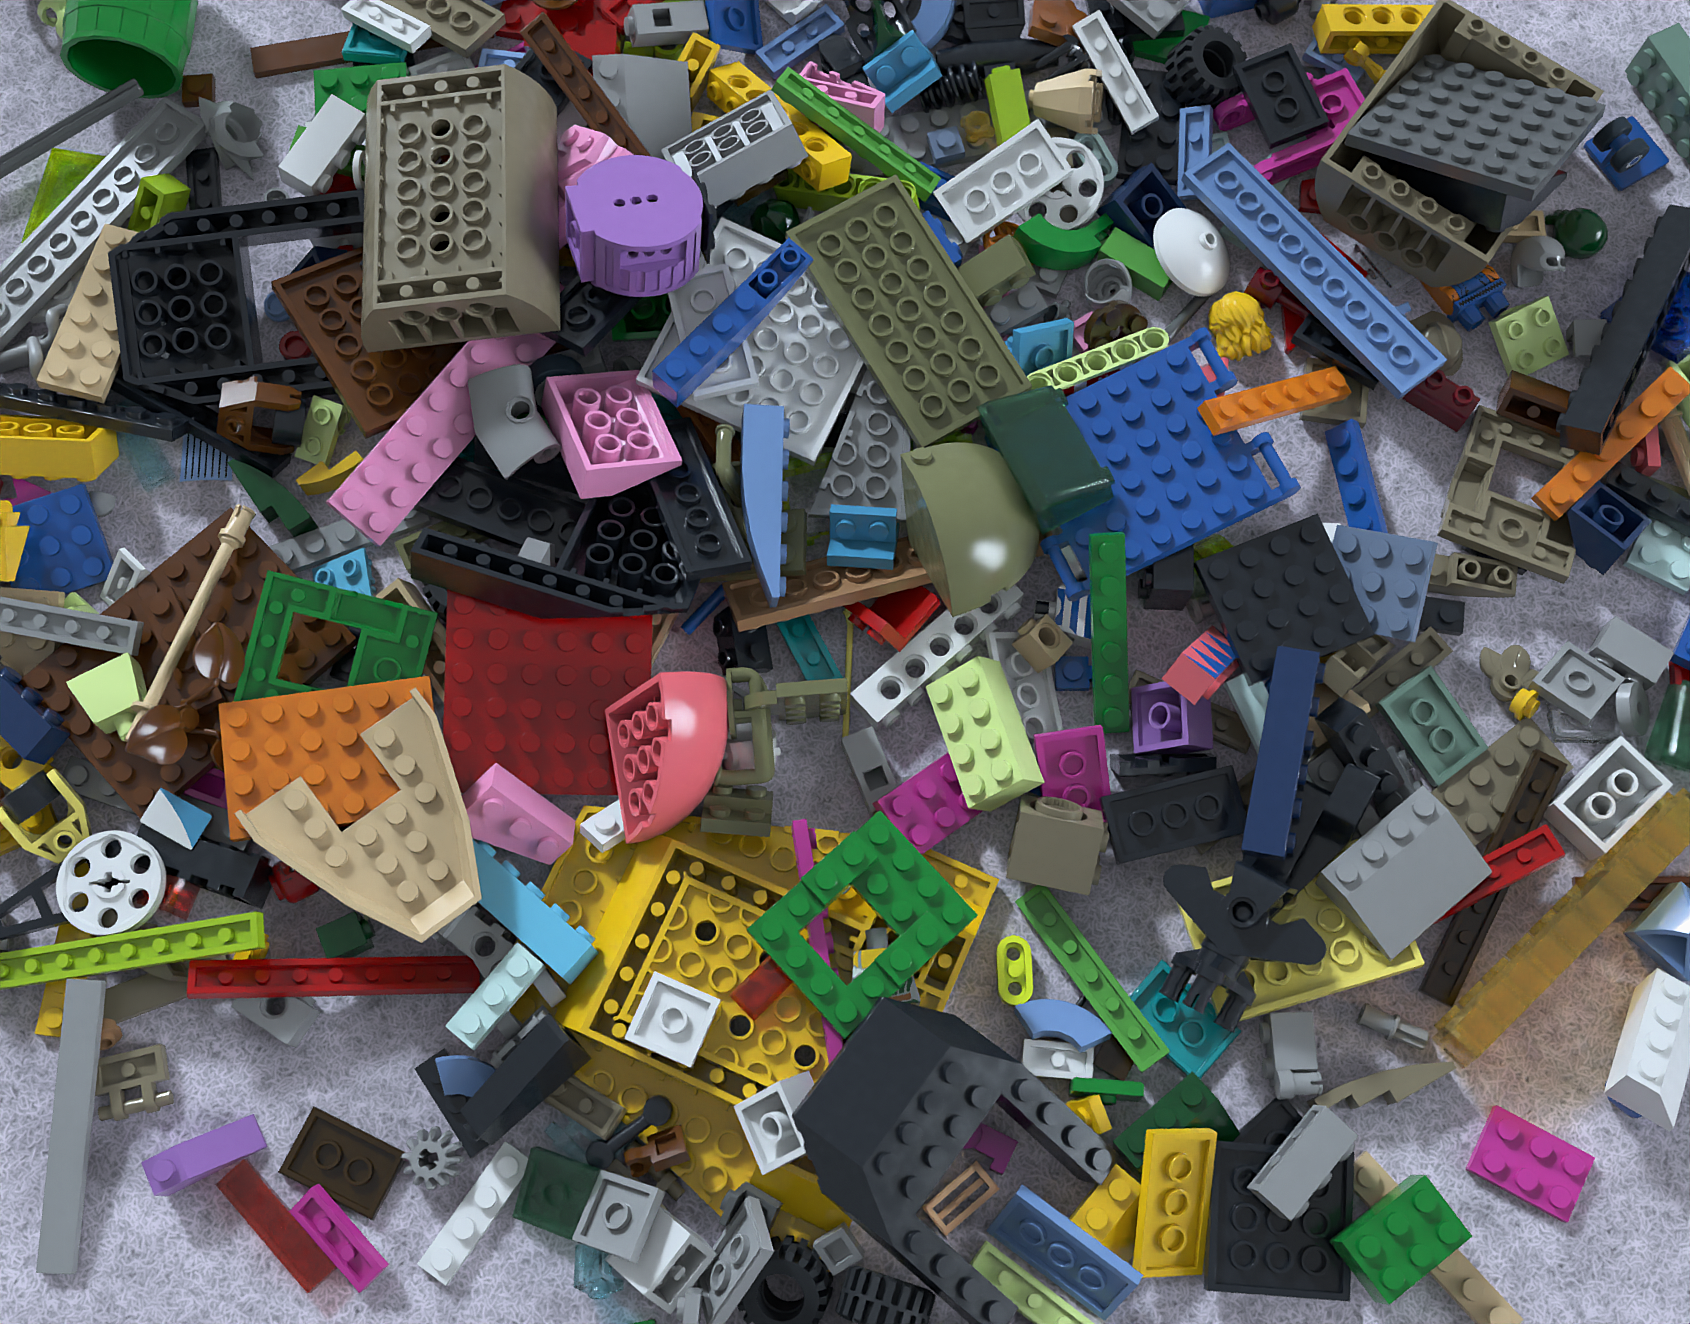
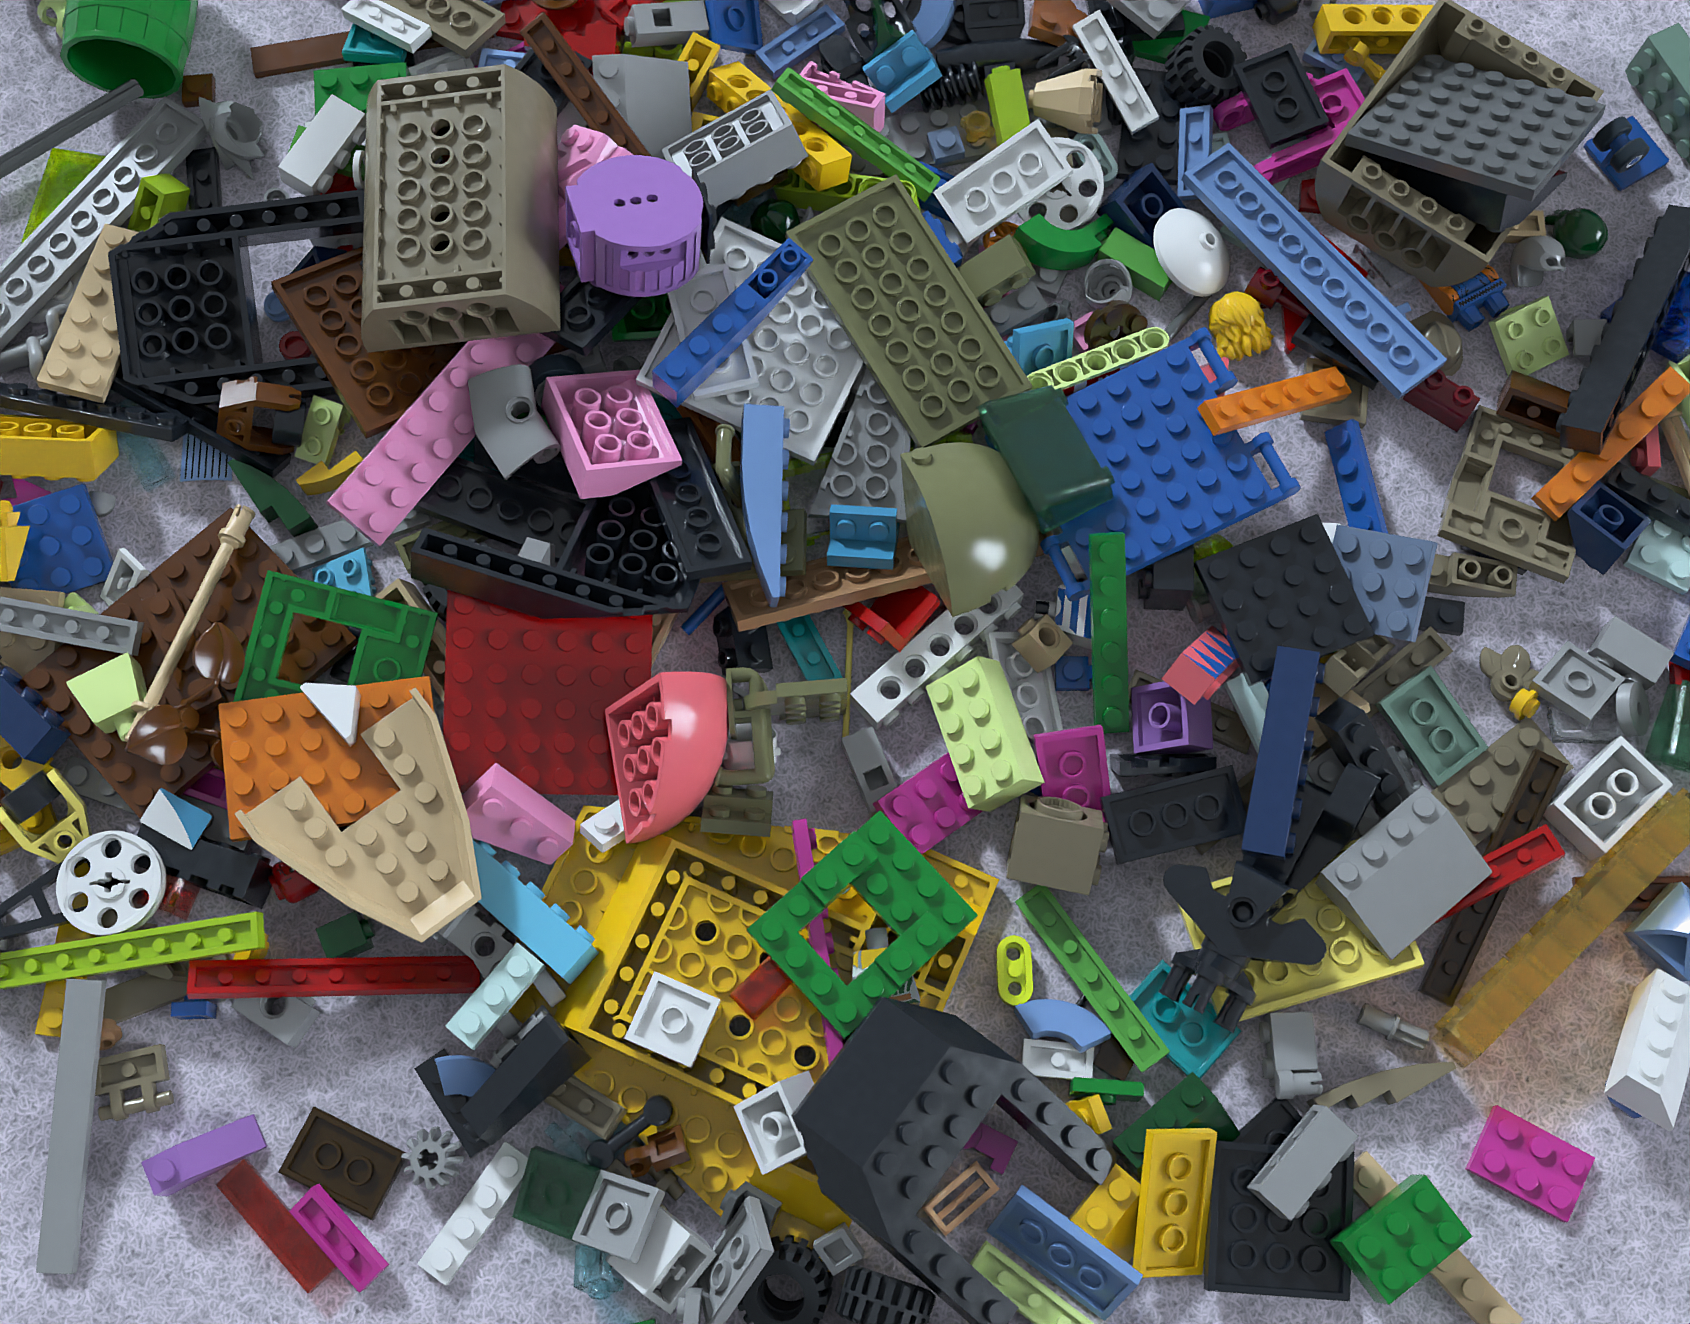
(193, 1009): none -> blue plate
(337, 705): none -> white slope

